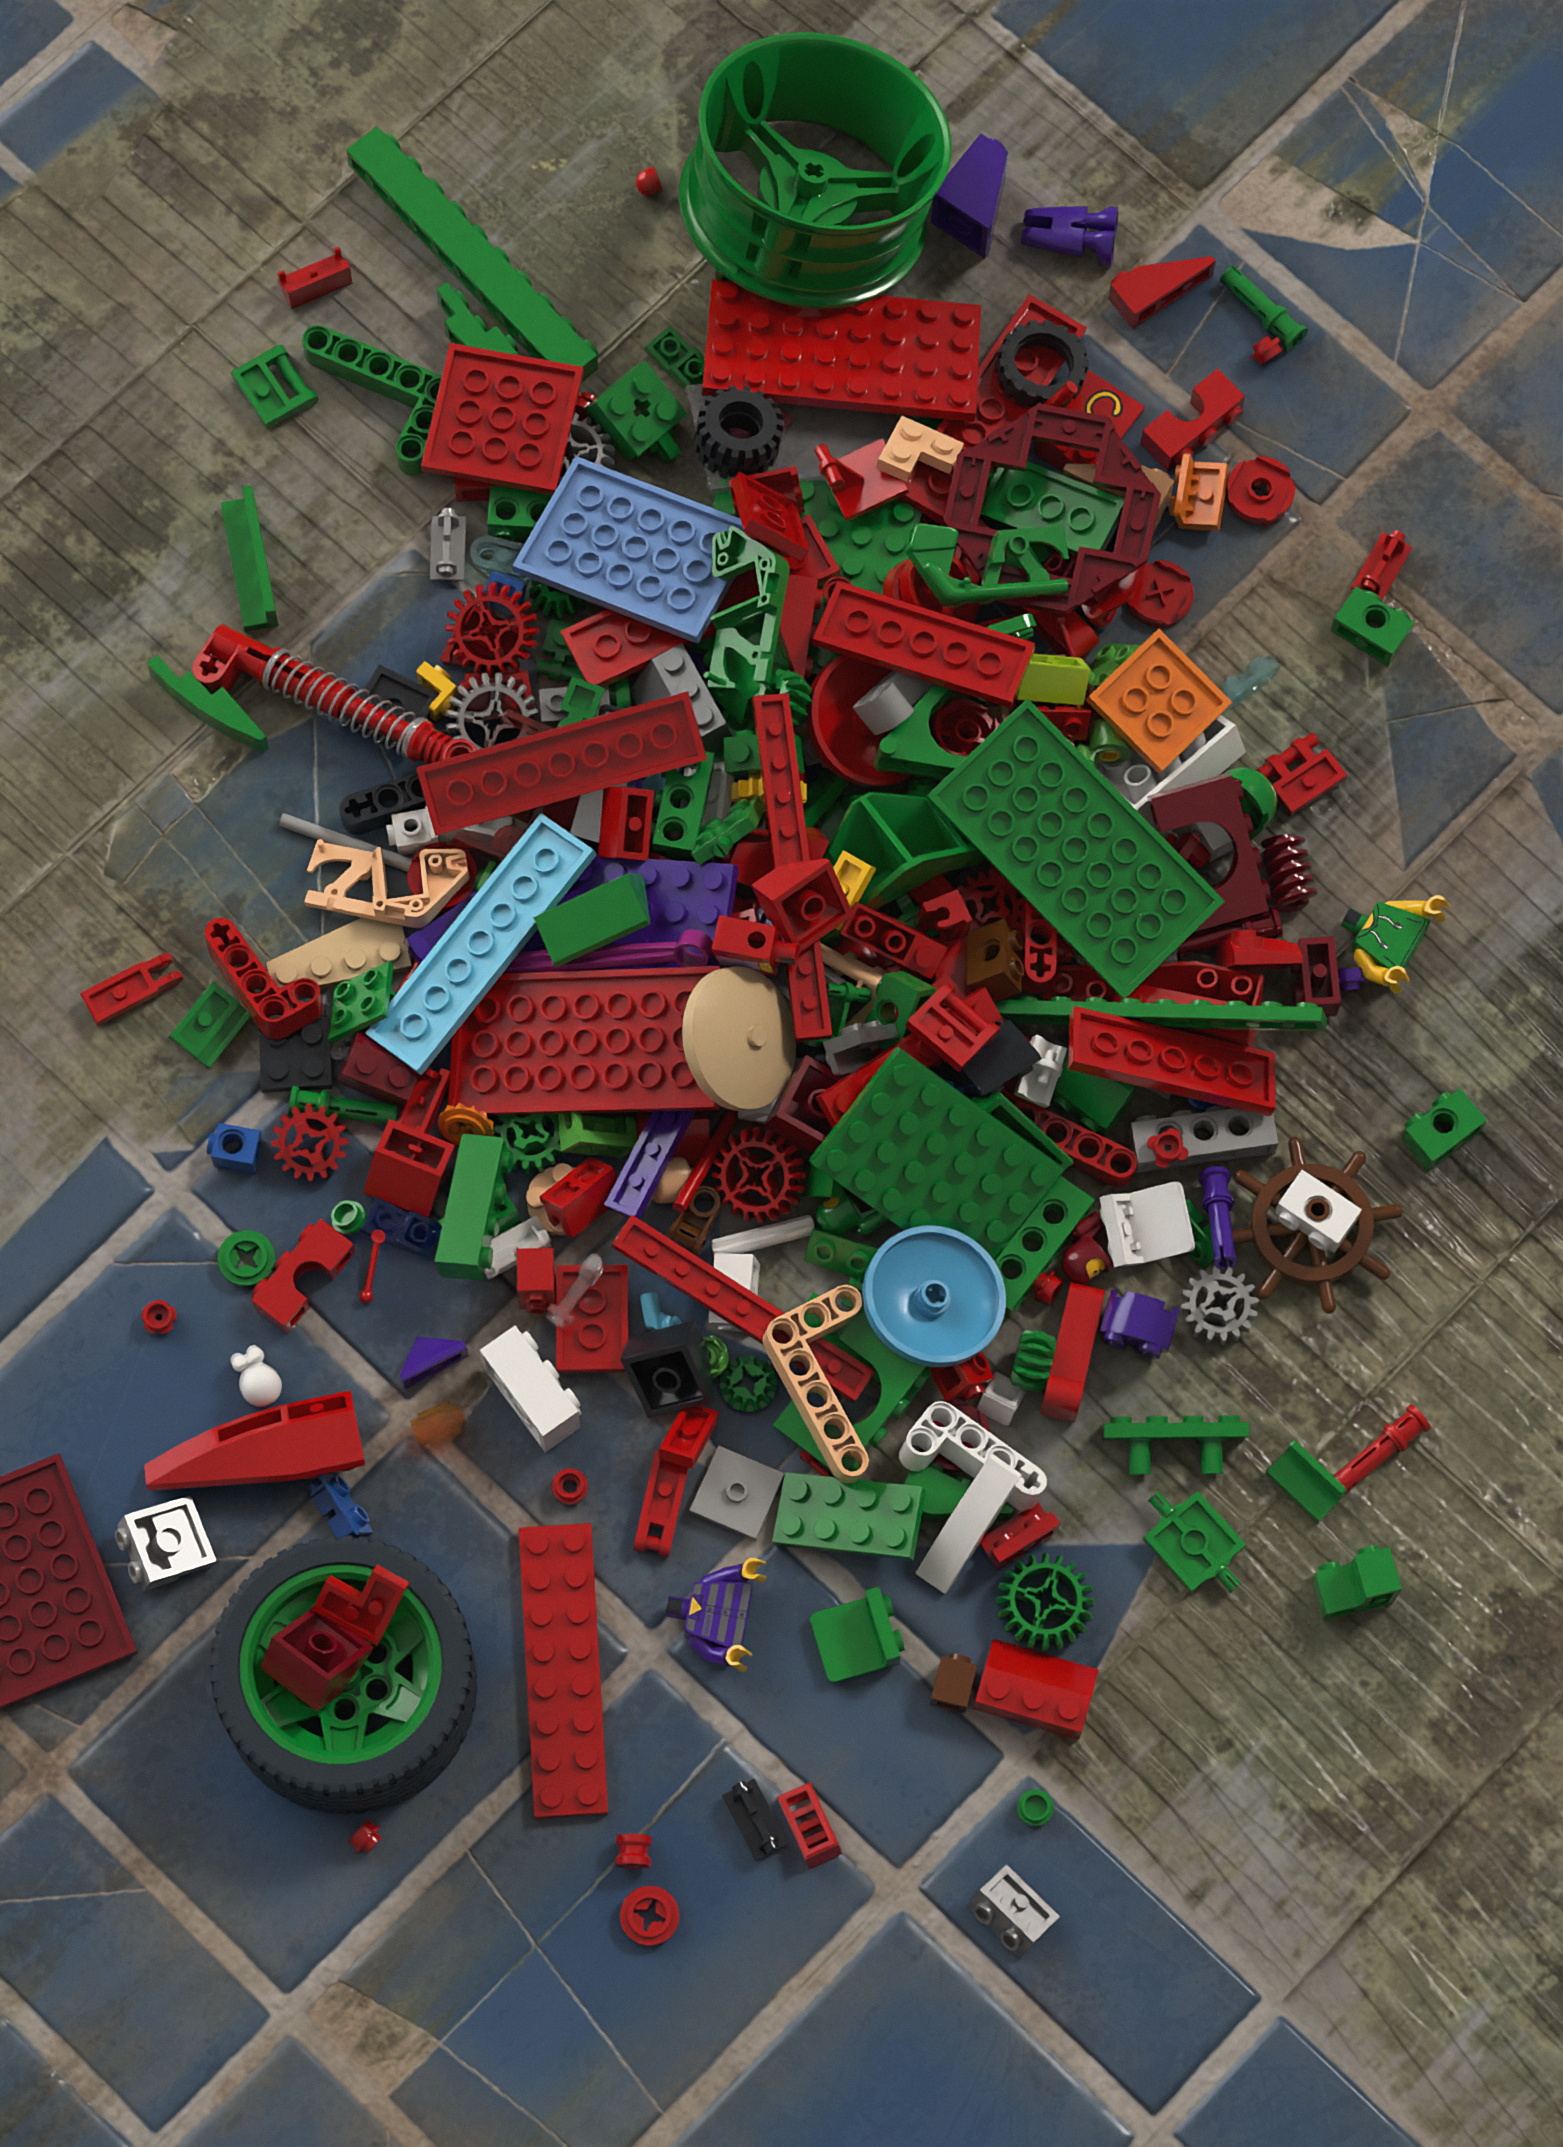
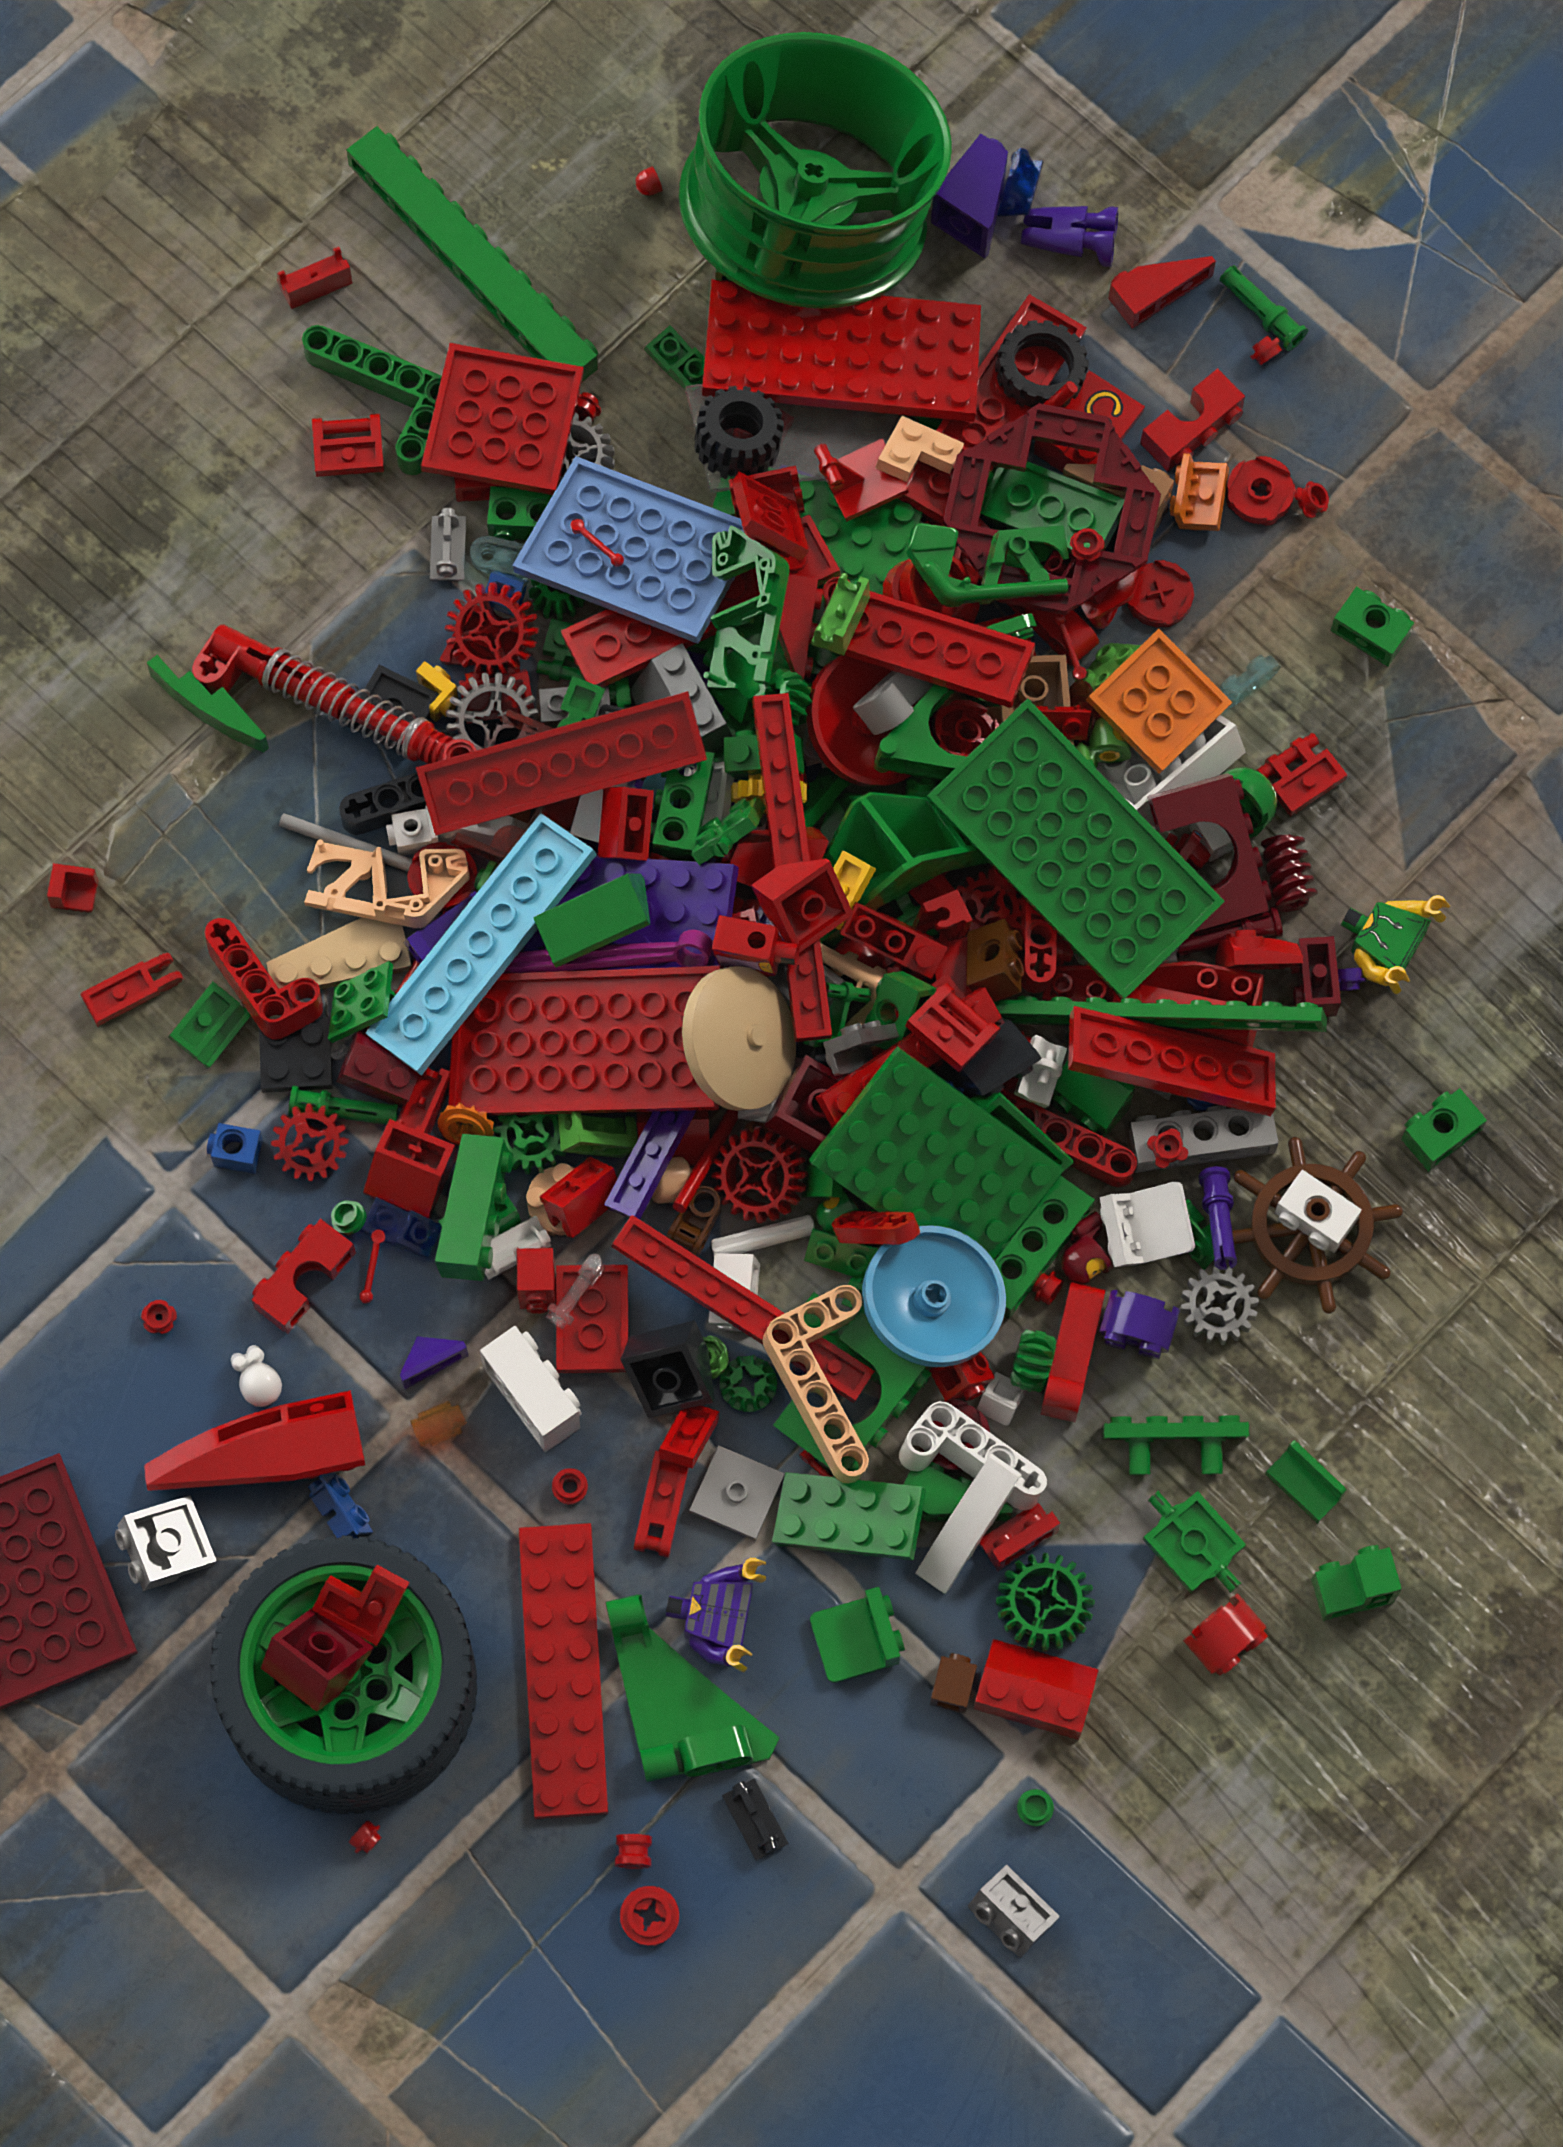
(72, 888): none -> red panel
(247, 1242): green gear -> none
(249, 562): green fence -> none
(265, 392): green plate -> none
(348, 454): none -> red plate
(468, 329): green slope -> none
(578, 527): none -> red hinge
(653, 1317): medium azure arm -> none
(656, 415): green hinge -> none
(675, 1710): none -> green panel
(822, 1852): red slope -> none
(842, 615): none -> bright green hinge
(876, 1227): none -> red beam
(1020, 184): none -> clear blue hinge
(1055, 680): lime hinge -> none
(1087, 536): none -> red plate
(1225, 1635): none -> red brick
(1312, 499): none -> red plate
(1383, 564): red hinge -> none
(1393, 1439): red pin -> none

